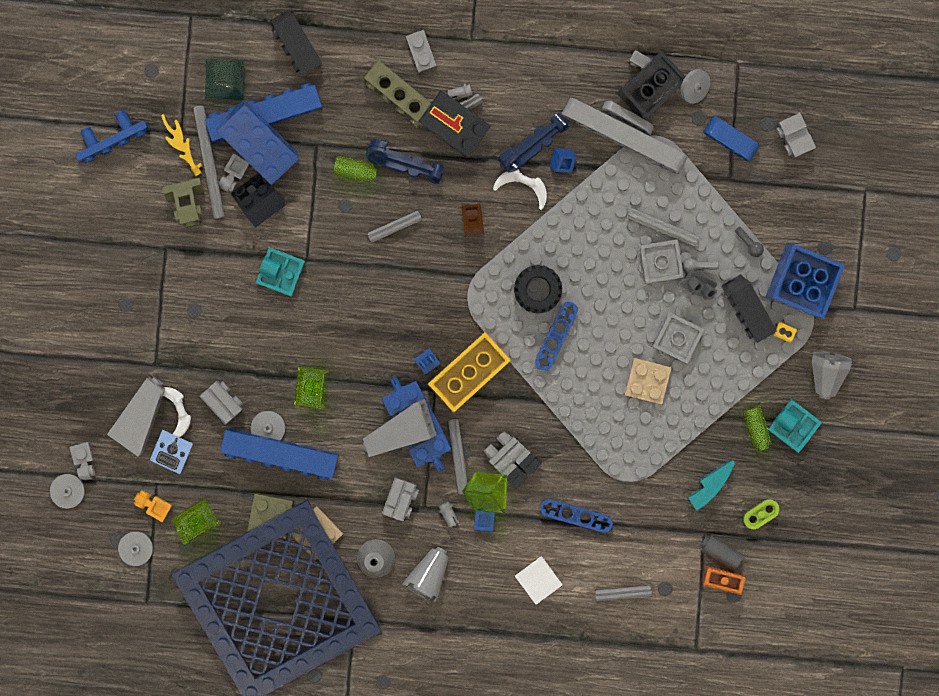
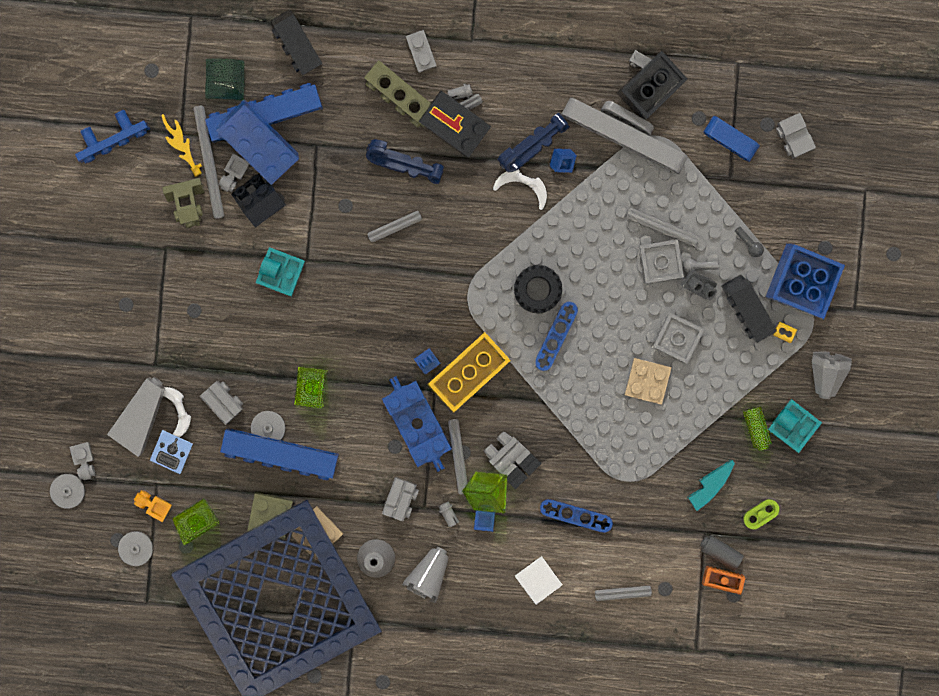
(355, 169): clear neon green brick -> none
(403, 430): light grey slope -> none
(472, 219): reddish brown slope -> none
(695, 86): light grey piece -> none

